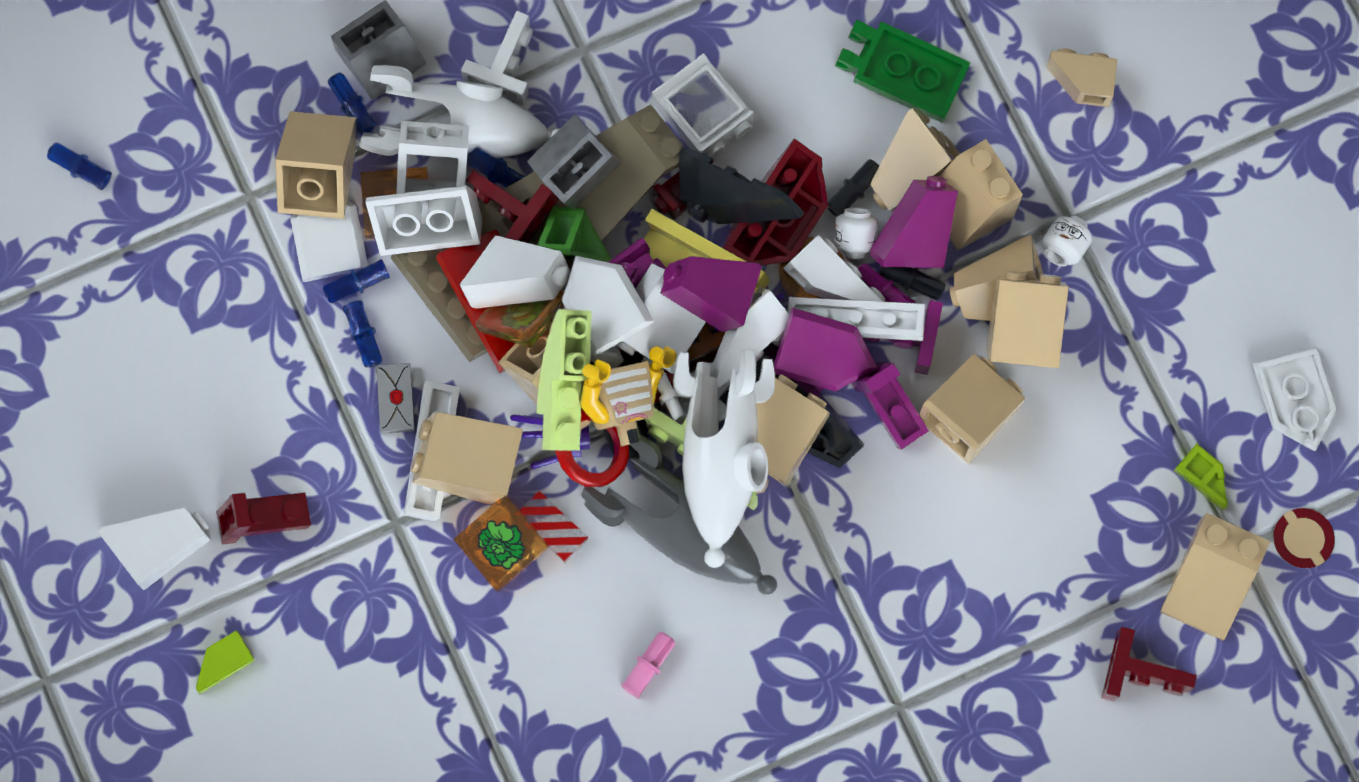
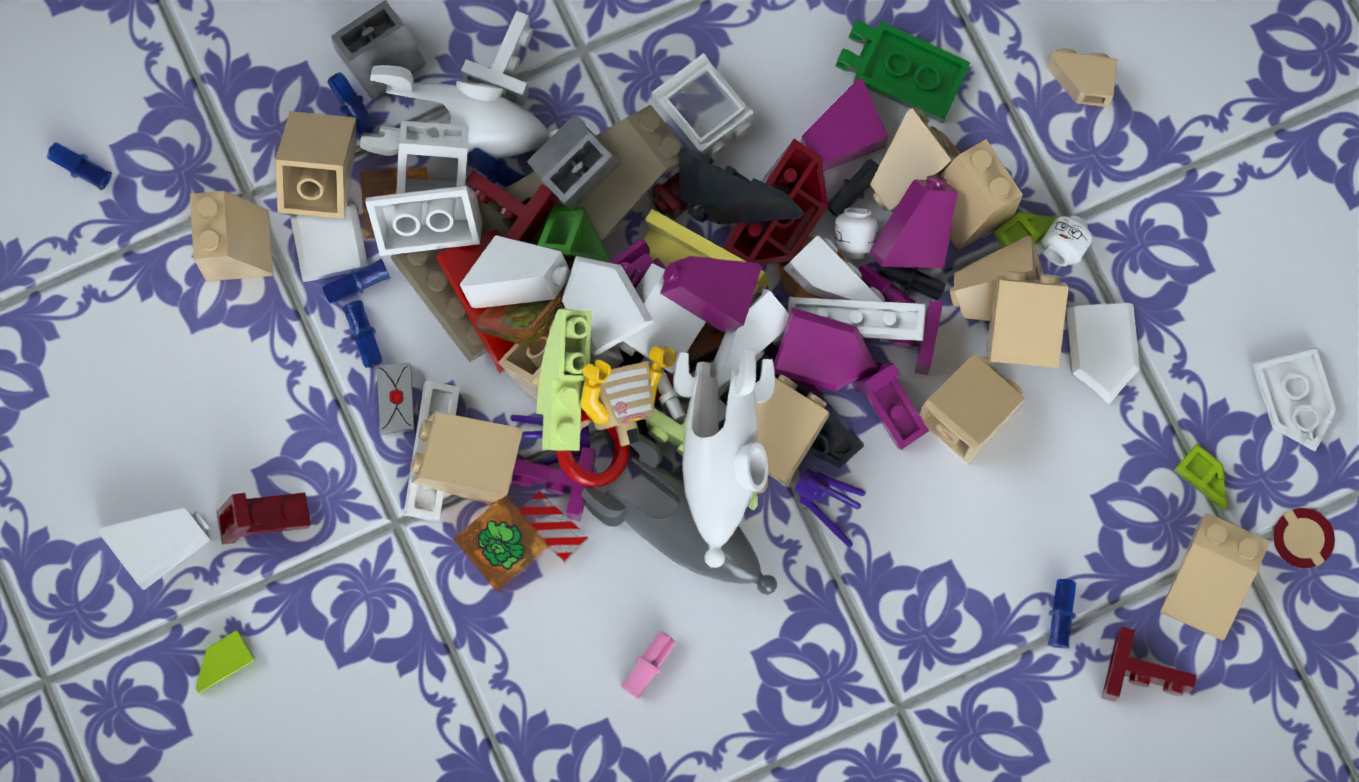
(230, 237): none -> tan slope
(556, 480): none -> magenta bracket
(815, 486): none -> dark purple plant
(847, 129): none -> magenta slope
(1023, 225): none -> lime tile
(1062, 613): none -> clear blue axle
(1103, 346): none -> white tile

